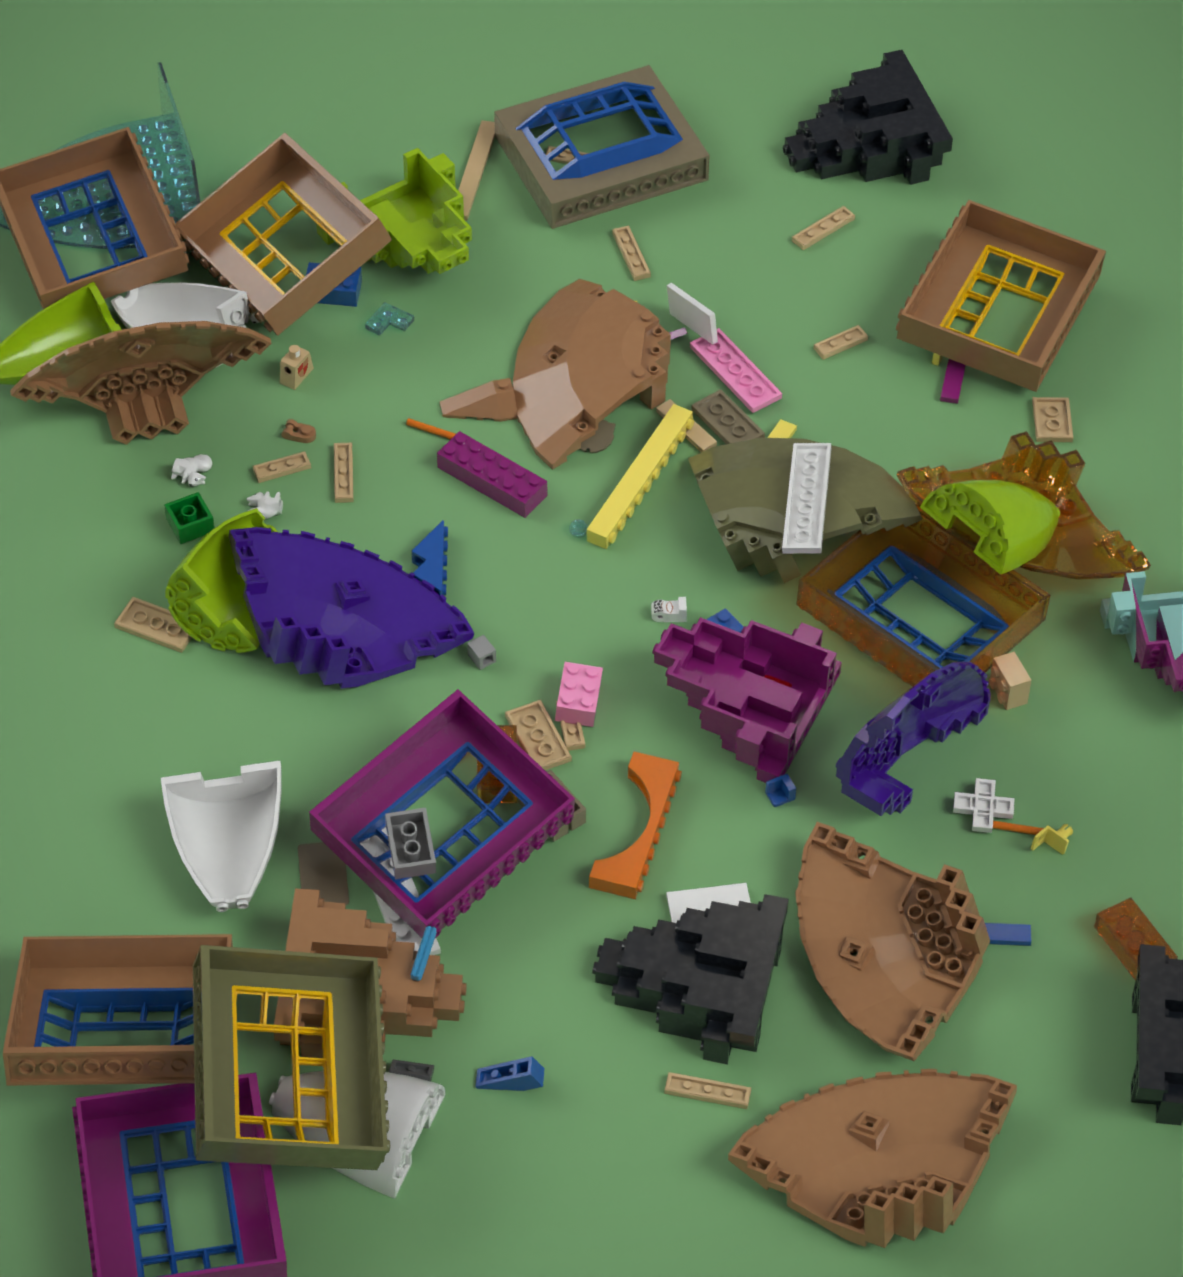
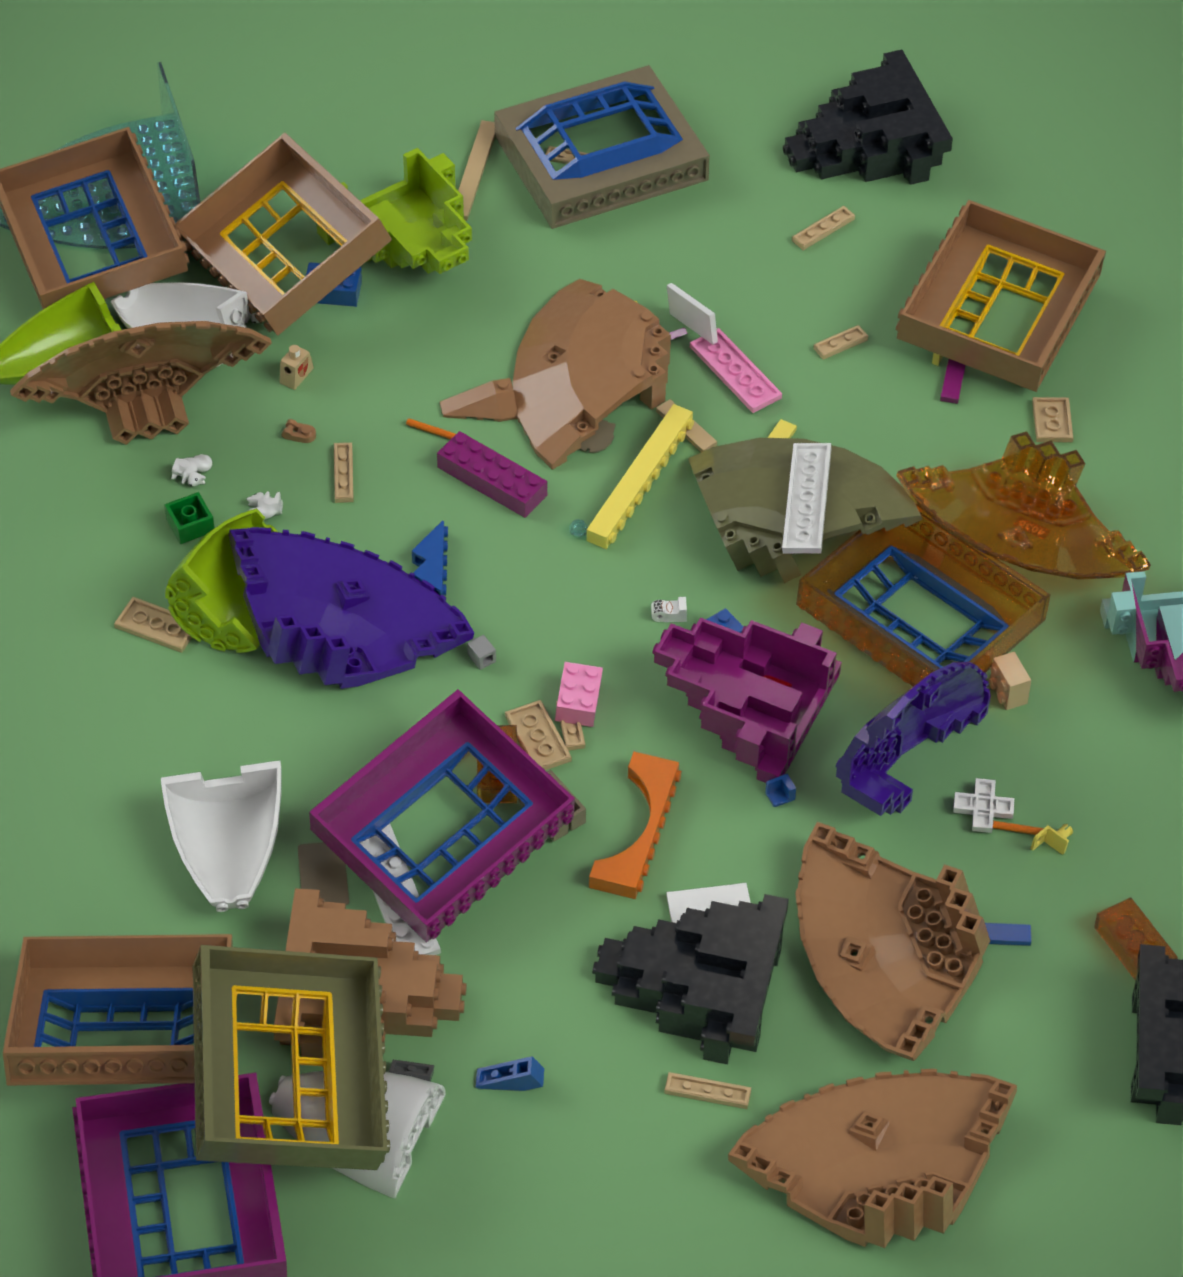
(281, 467): tan tile -> none
(386, 316): clear light blue plate -> none
(410, 843): light grey brick -> none
(423, 953): dark azure axle -> none
(631, 253): tan tile -> none
(726, 418): dark tan plate -> none
(1007, 516): lime panel -> none

